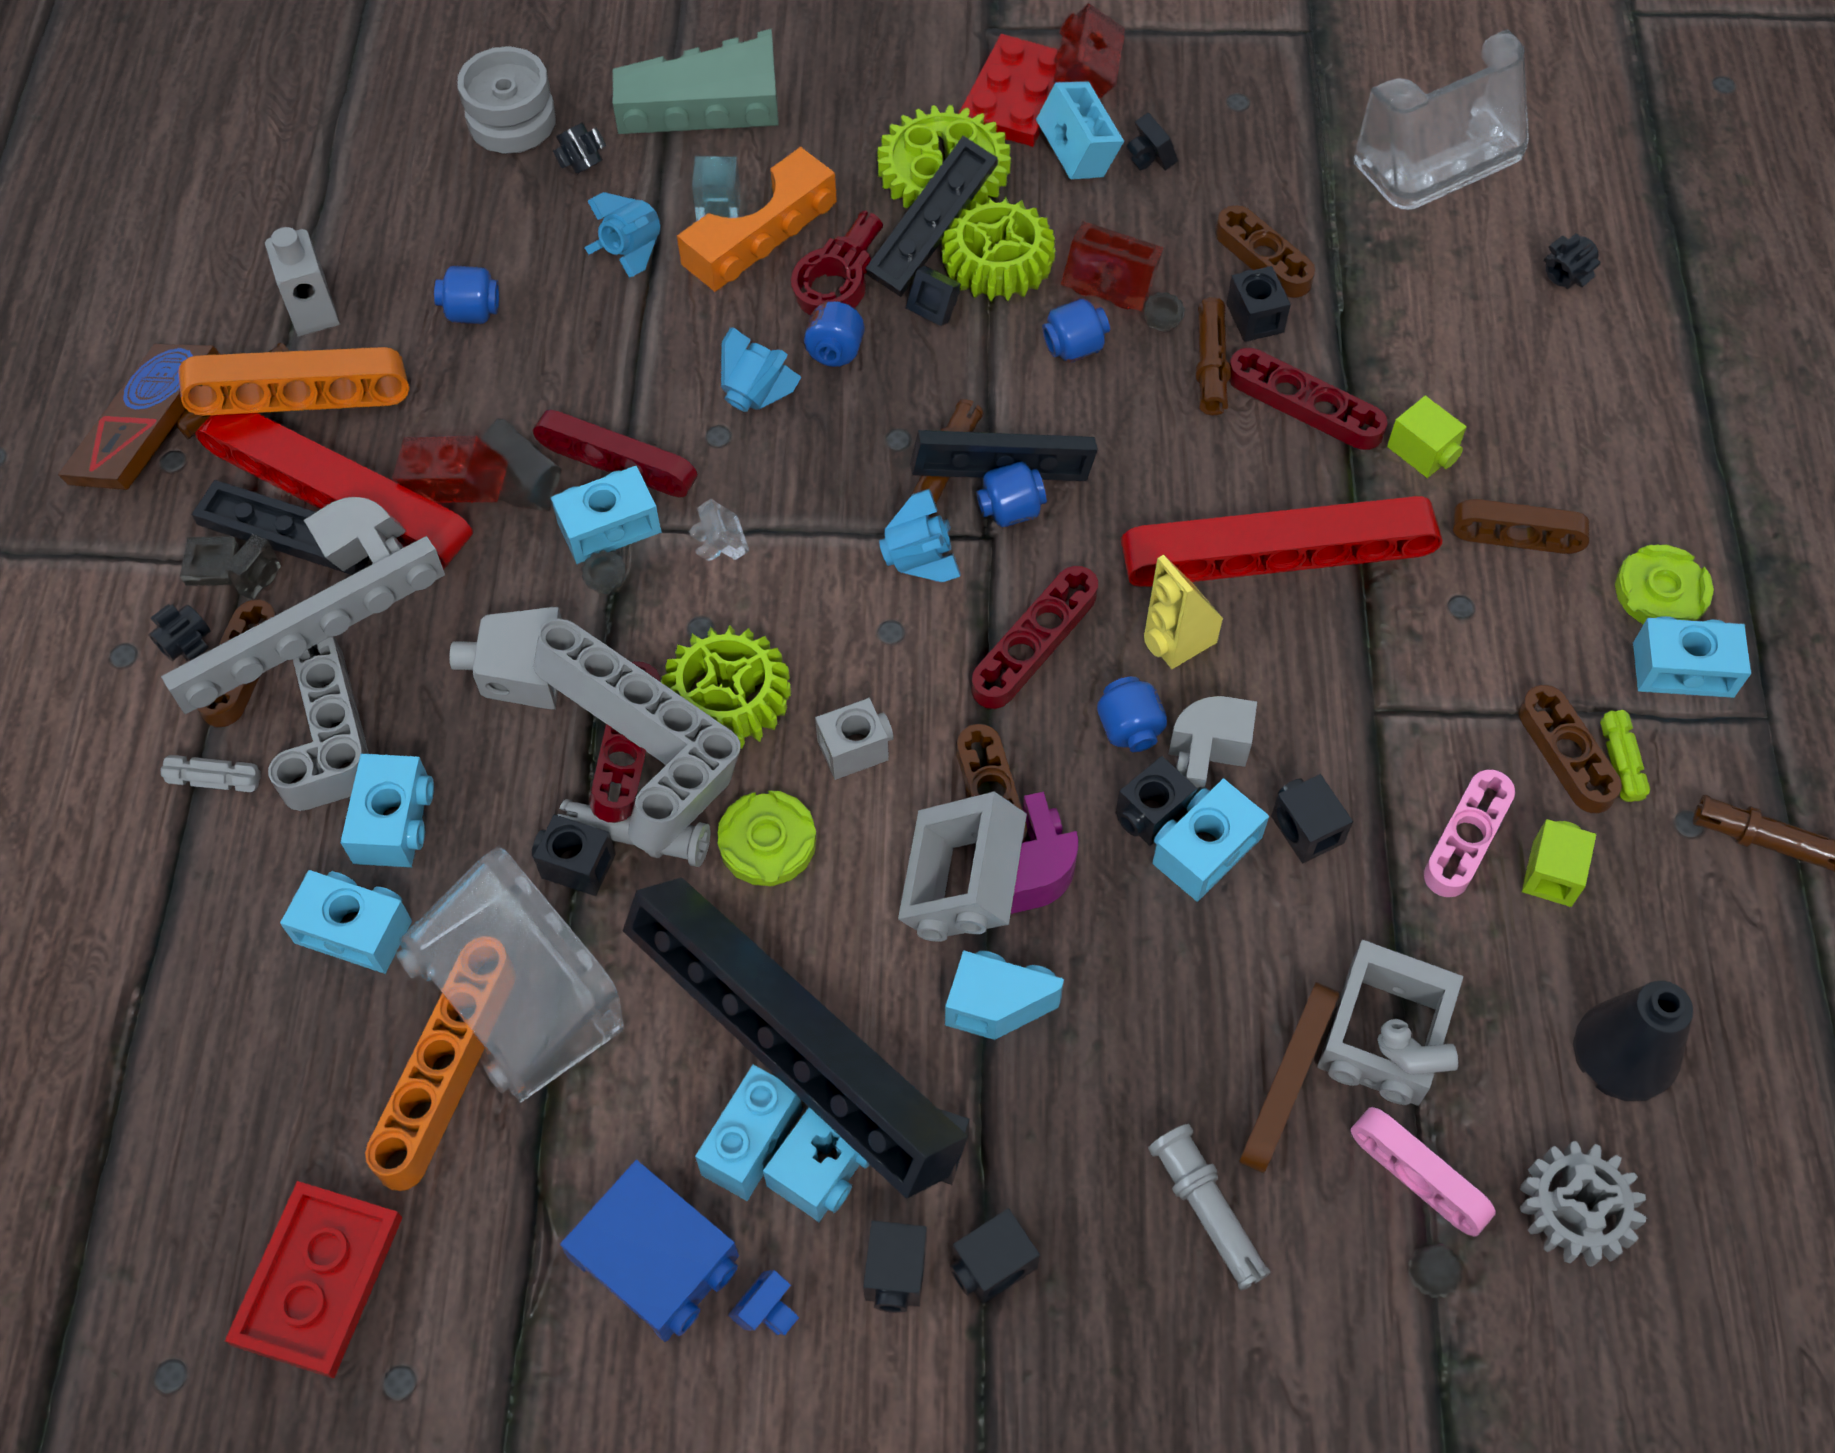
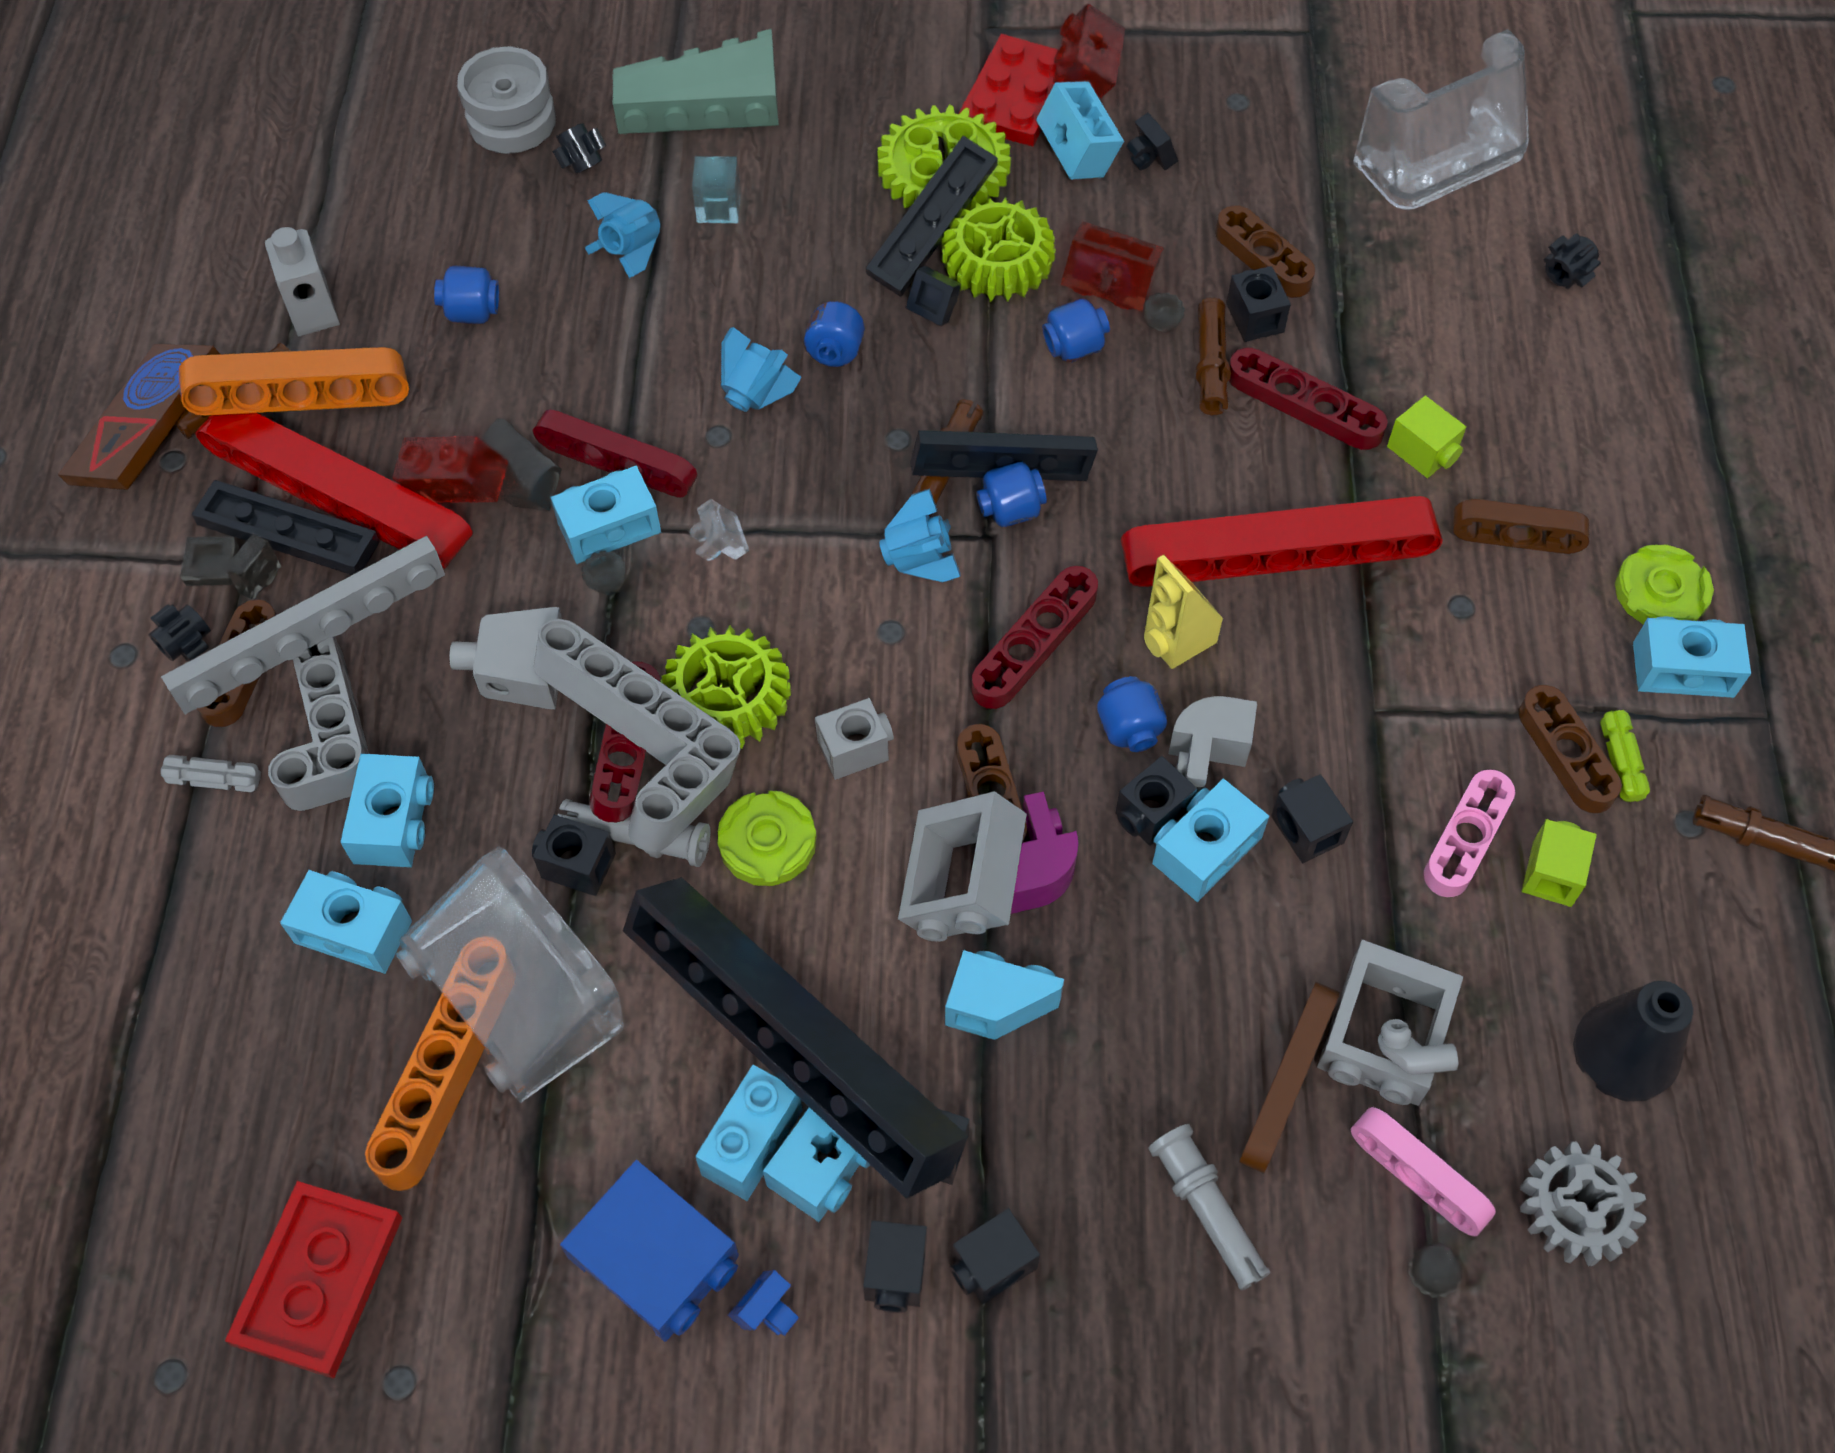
(353, 530): light grey brick -> none
(723, 247): orange arch -> none
(838, 257): dark red pin -> none

